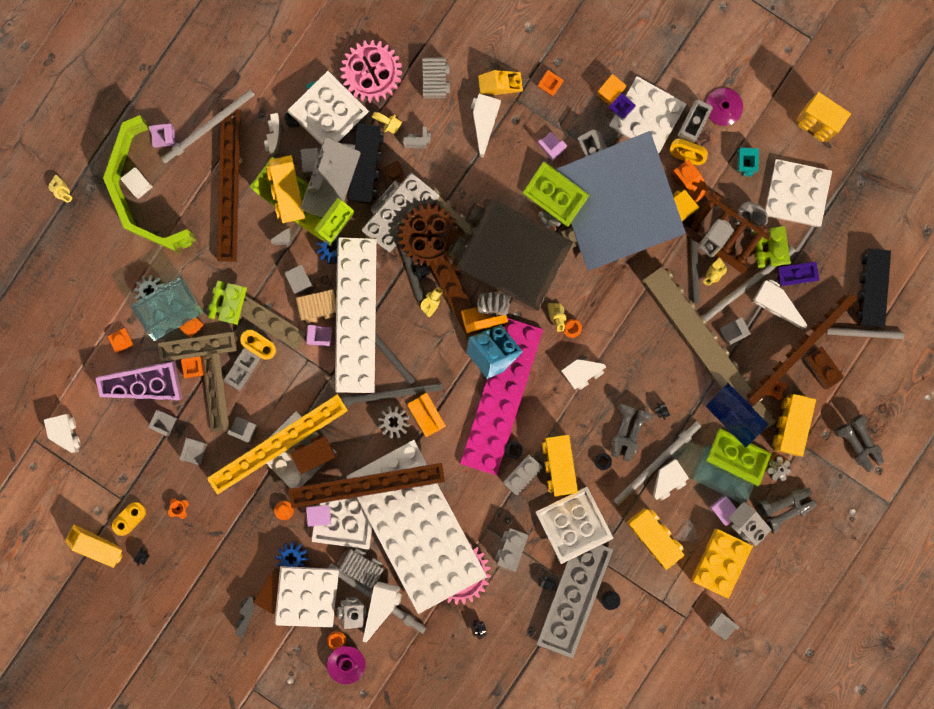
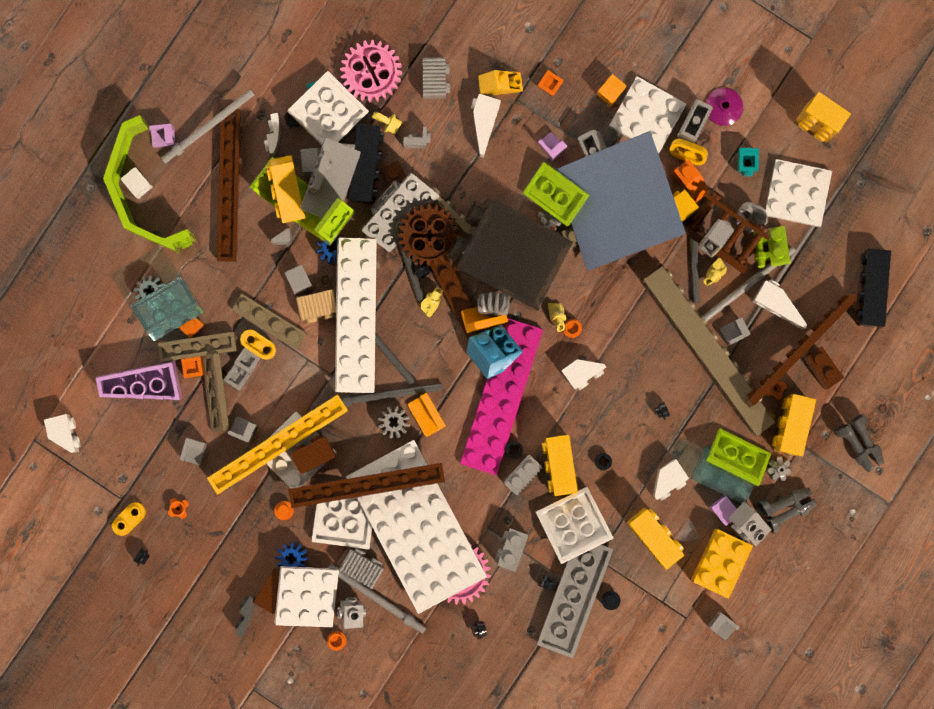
(60, 189): light yellow piece -> none
(93, 546): yellow slope -> none
(120, 340): orange plate -> none
(162, 423): light grey panel -> none
(231, 304): lime plate -> none
(318, 515): lavender panel -> none
(319, 336): lavender panel -> none
(346, 674): magenta dish -> none
(382, 603): white slope -> none
(621, 439): dark grey piece -> none
(622, 106): dark purple plate -> none
(684, 437): light grey bar -> none
(737, 415): clear blue tile -> none
(798, 274): dark purple plate -> none
(865, 333): light grey bar -> none

